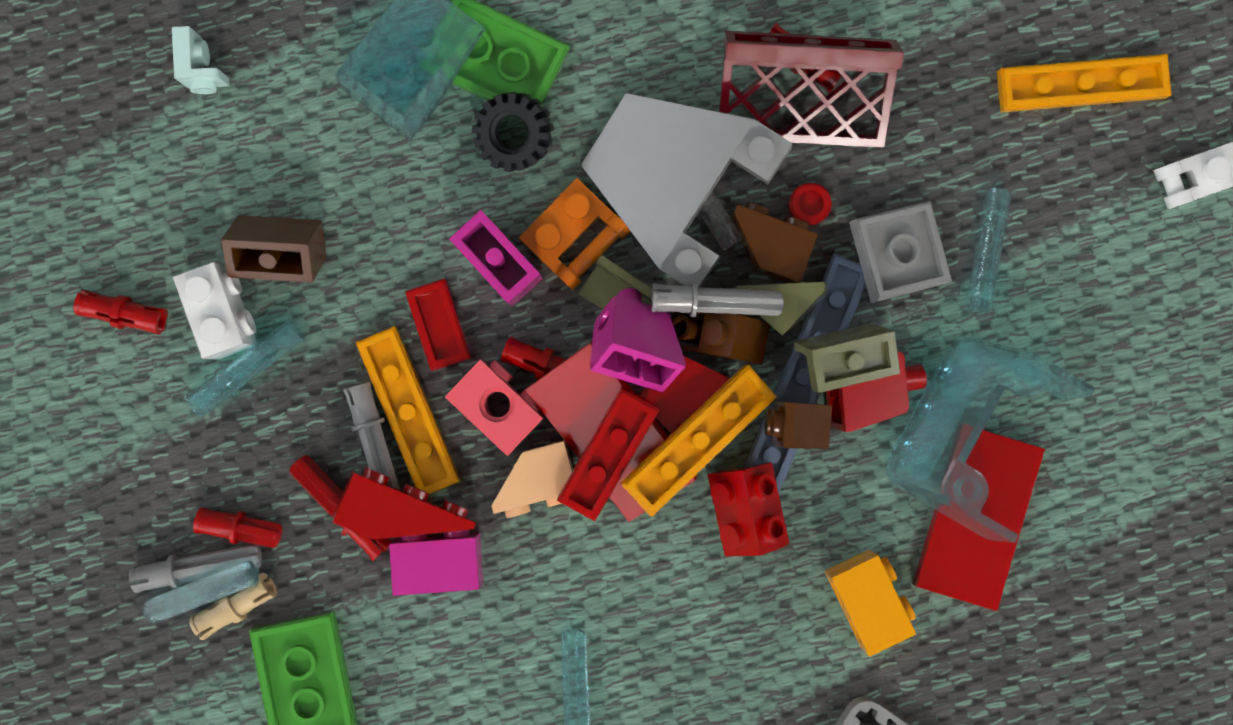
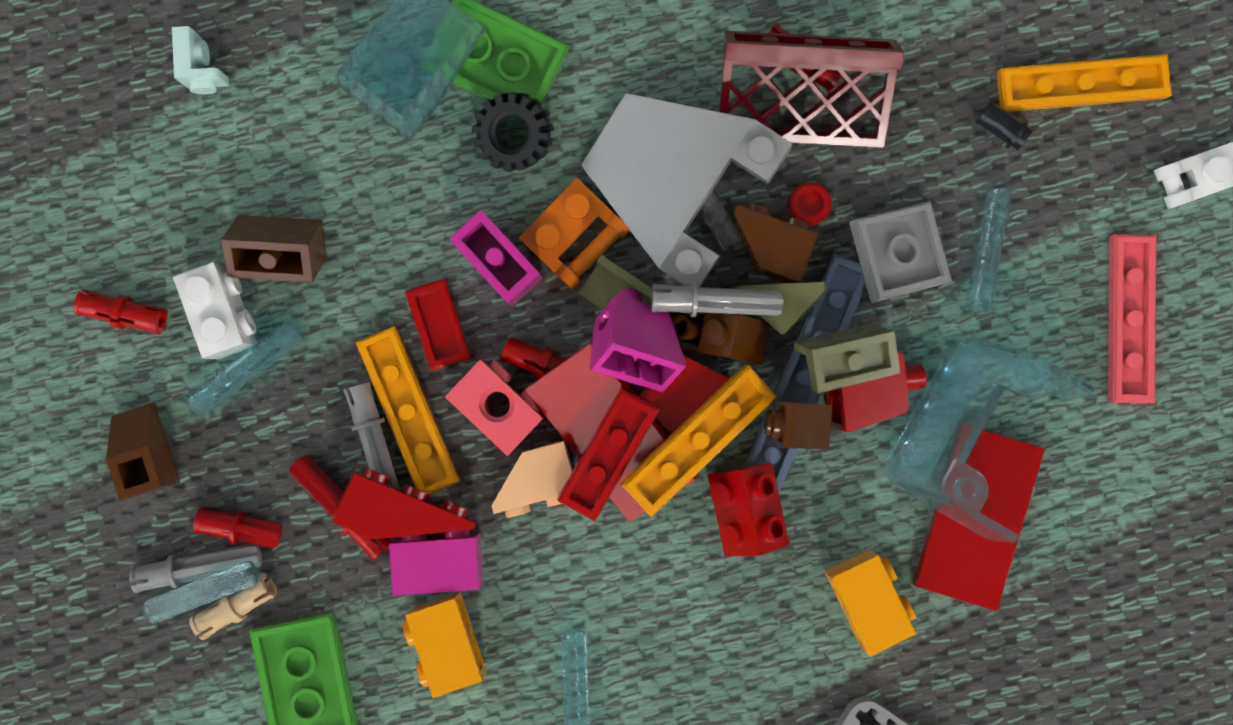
(139, 453): none -> reddish brown slope
(444, 645): none -> light orange brick
(1005, 126): none -> black pin
(1132, 318): none -> coral tile

